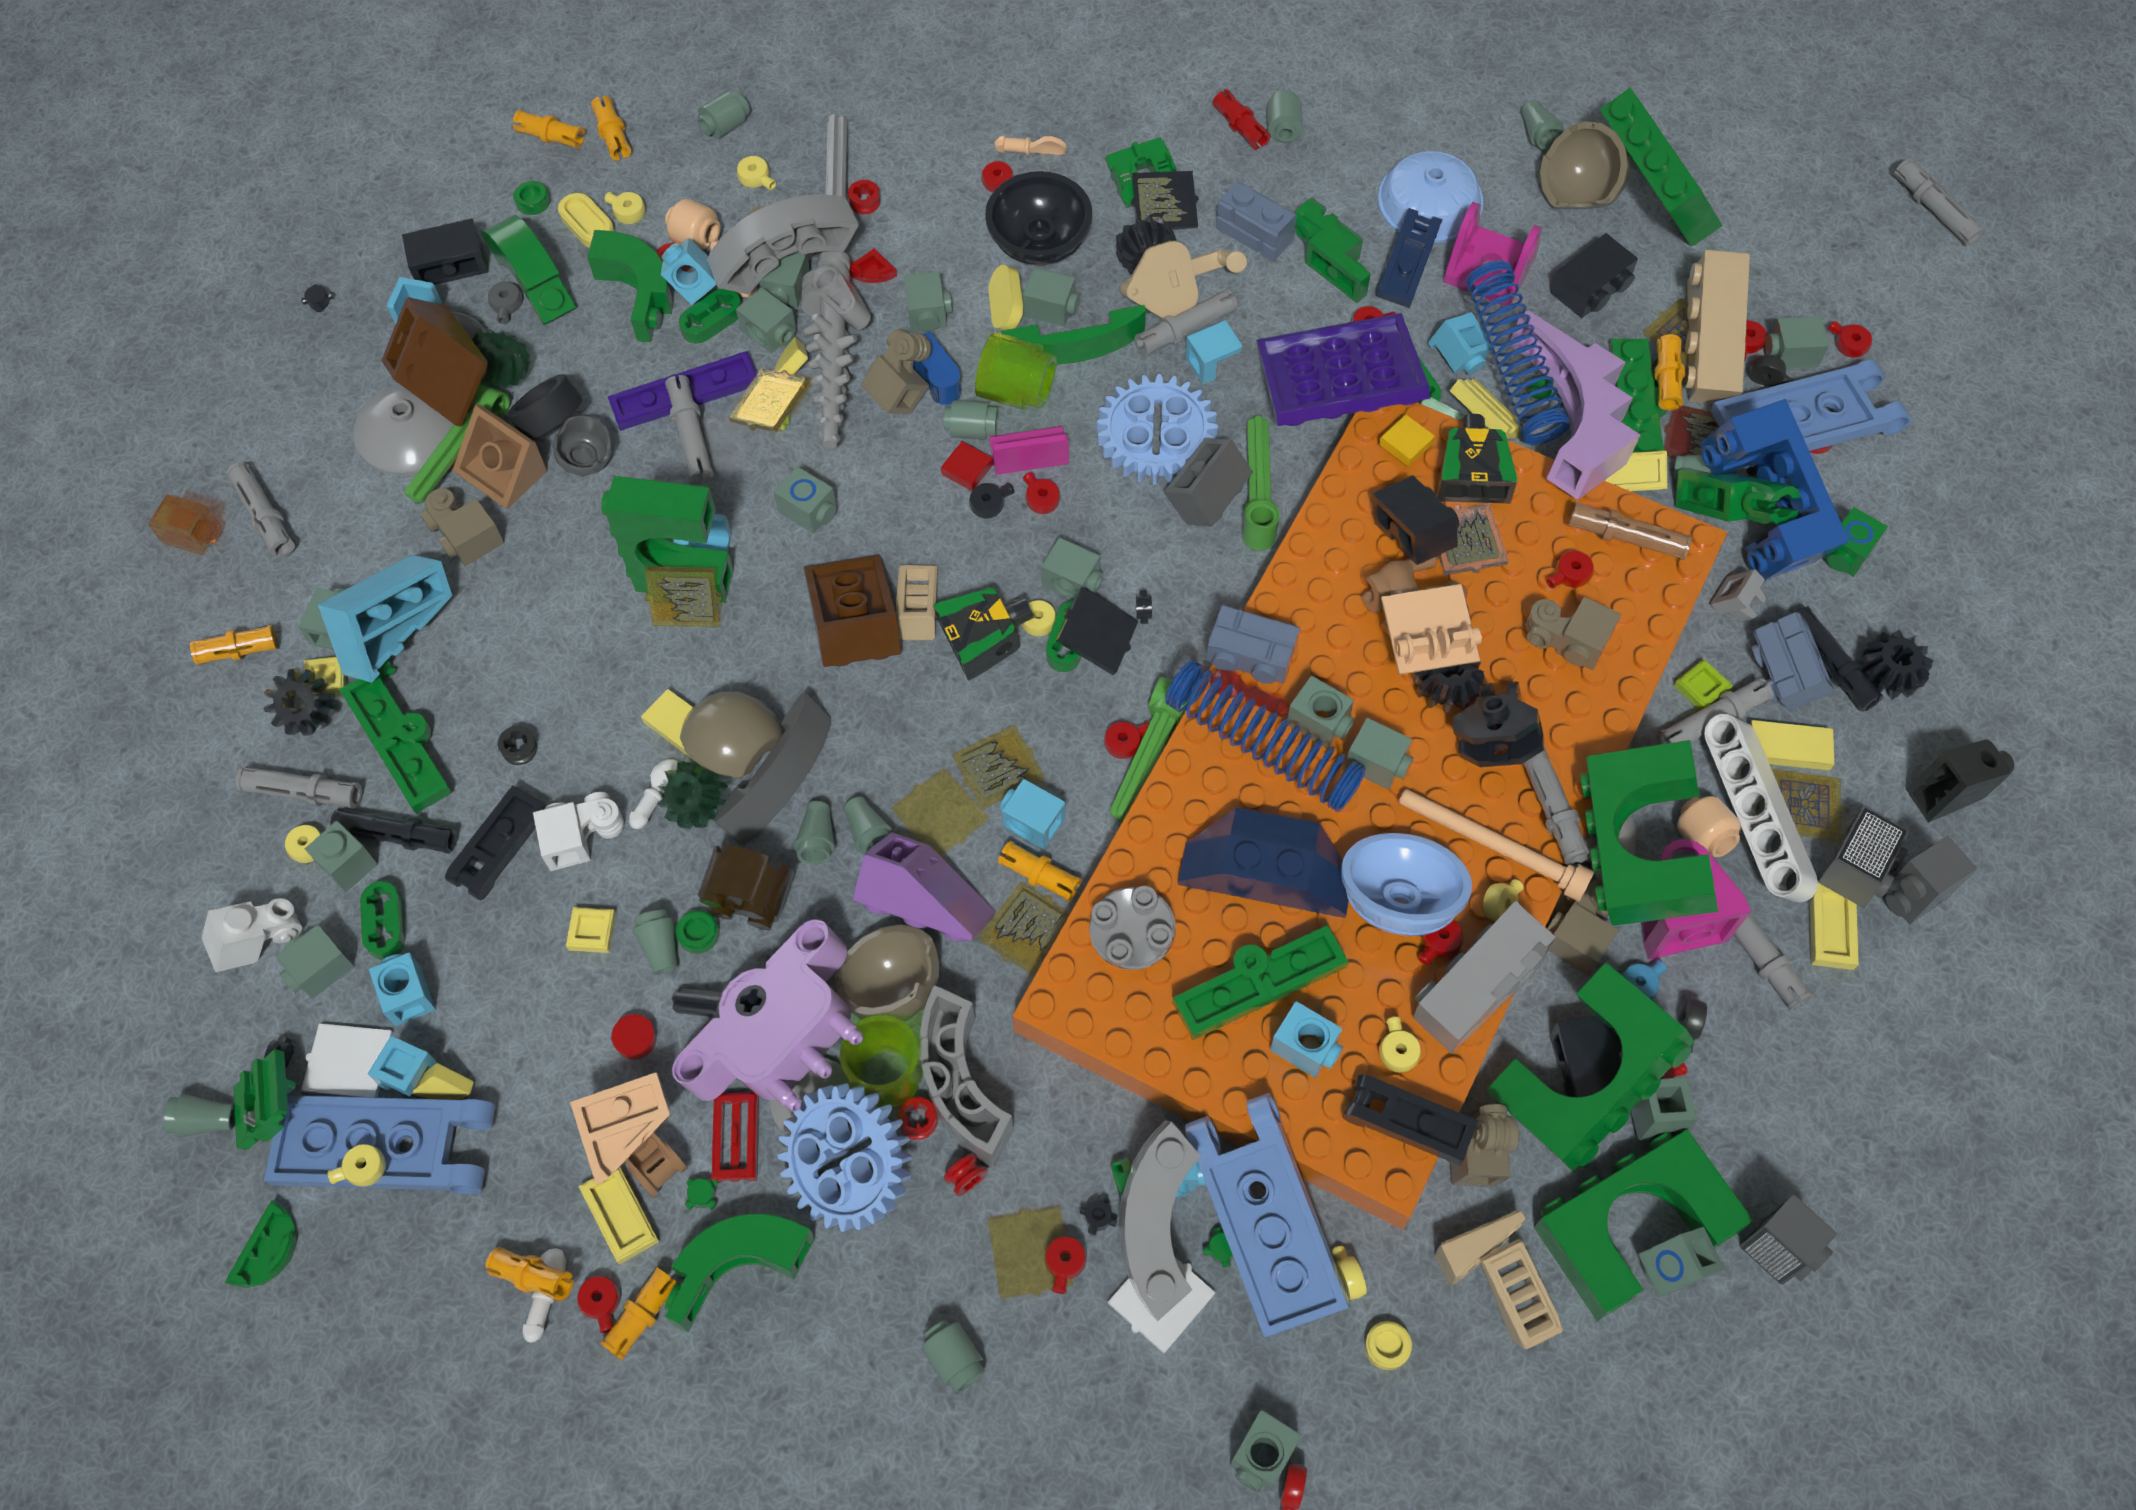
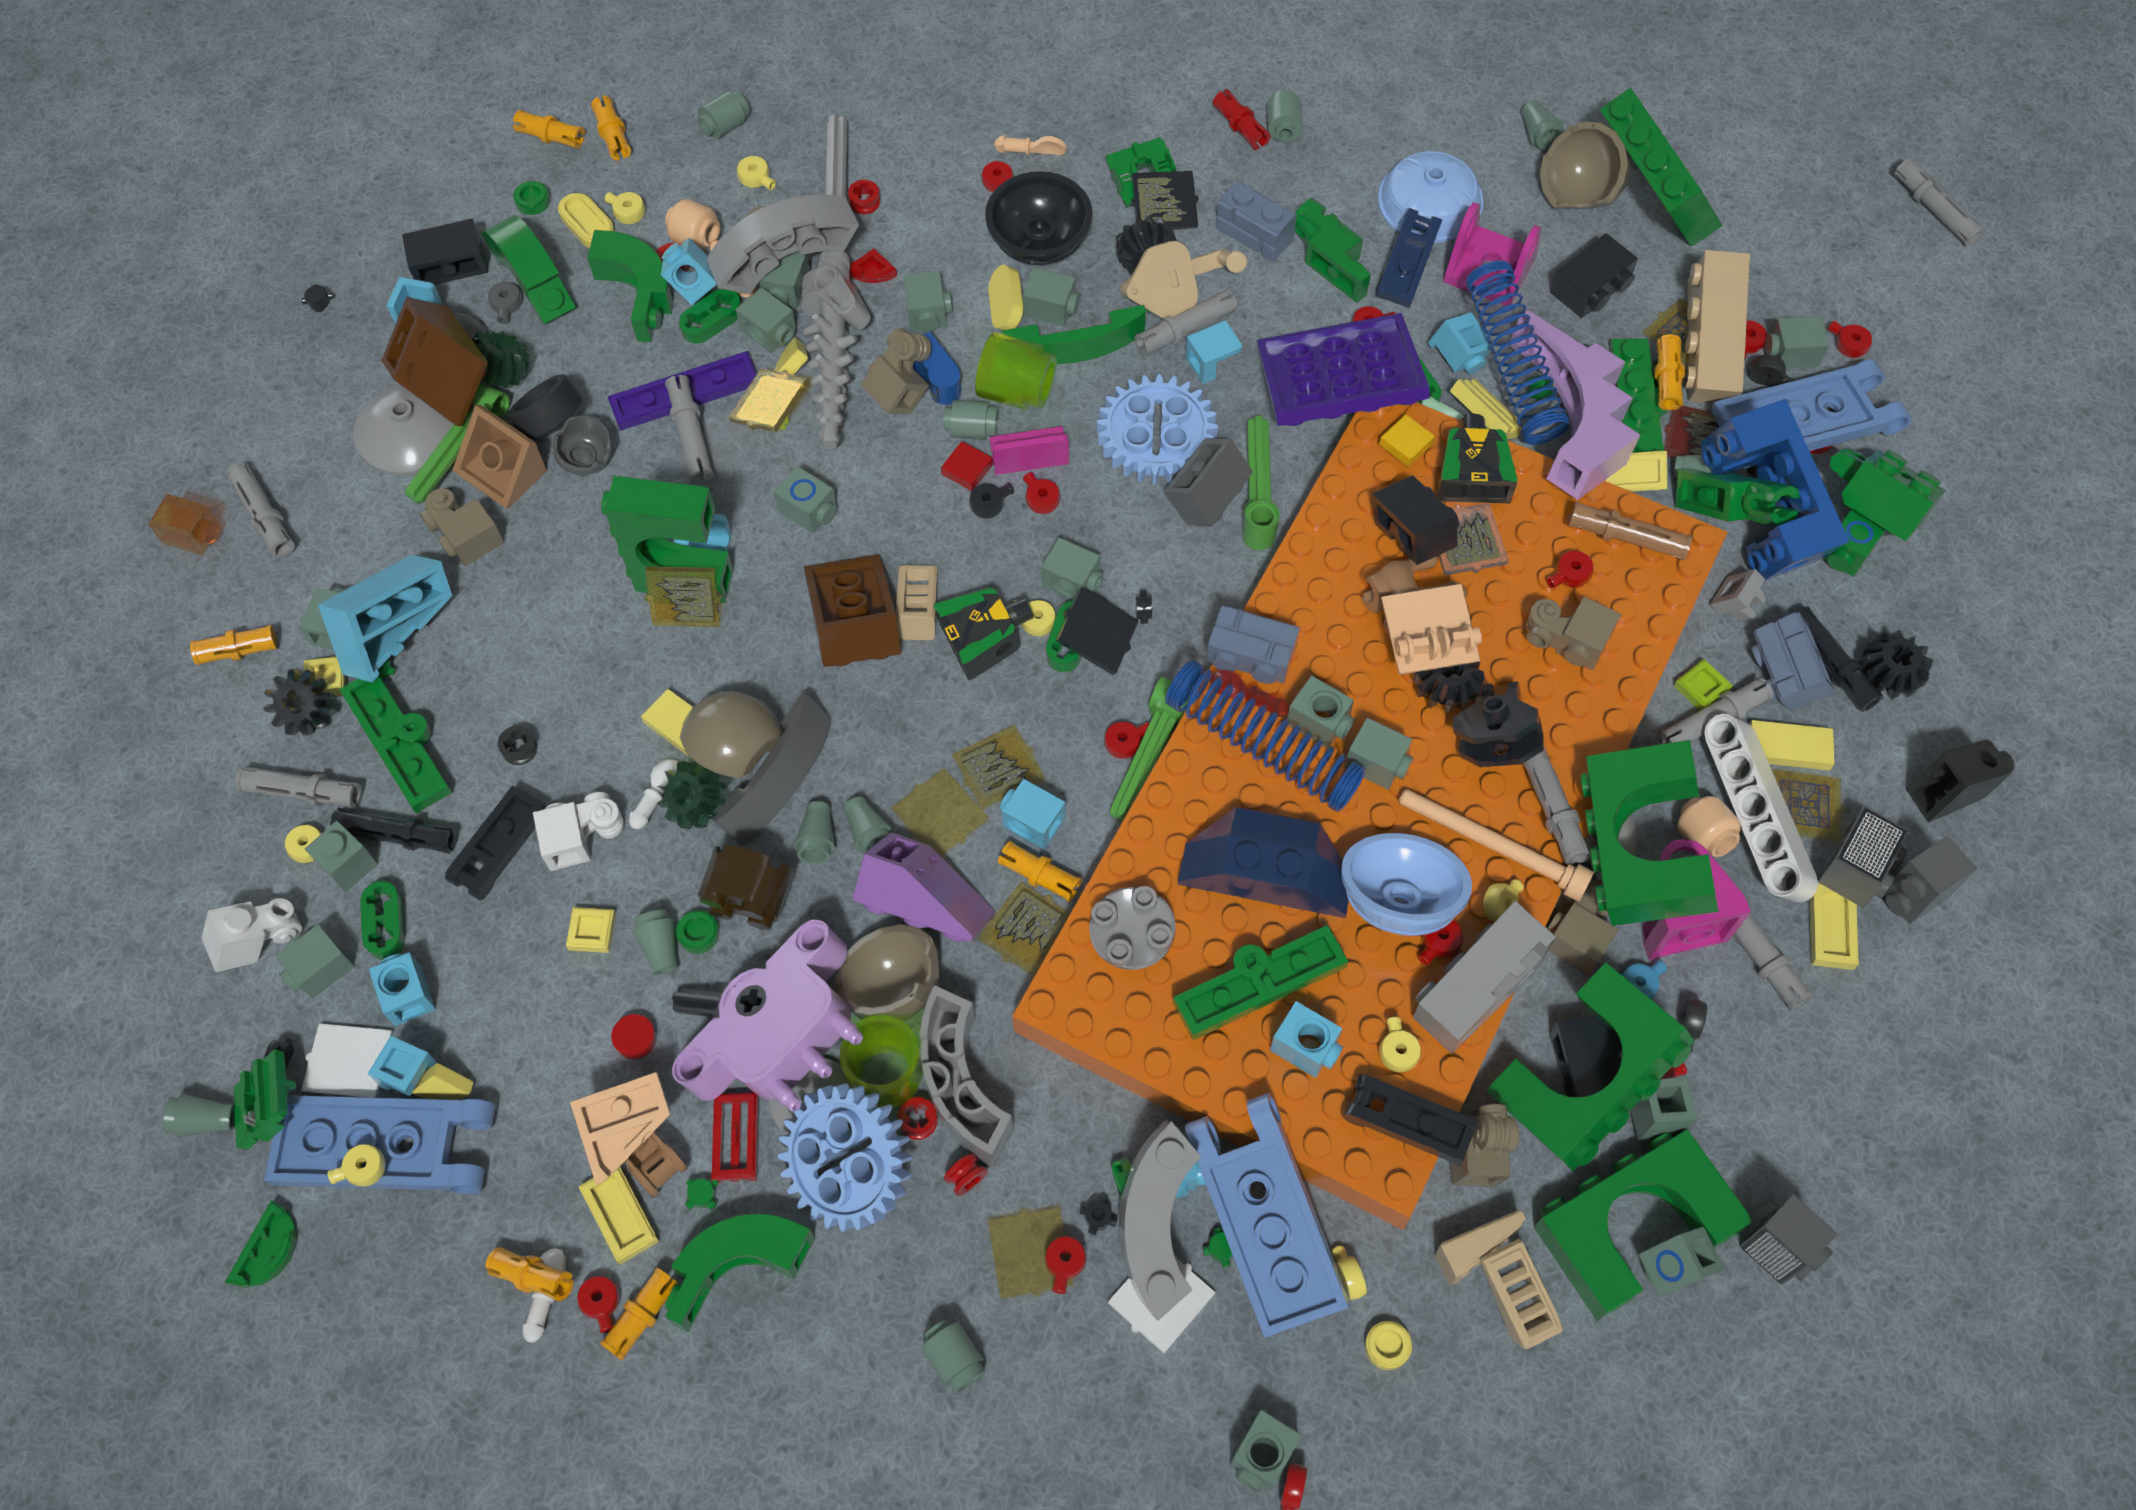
(1887, 490): none -> green hinge

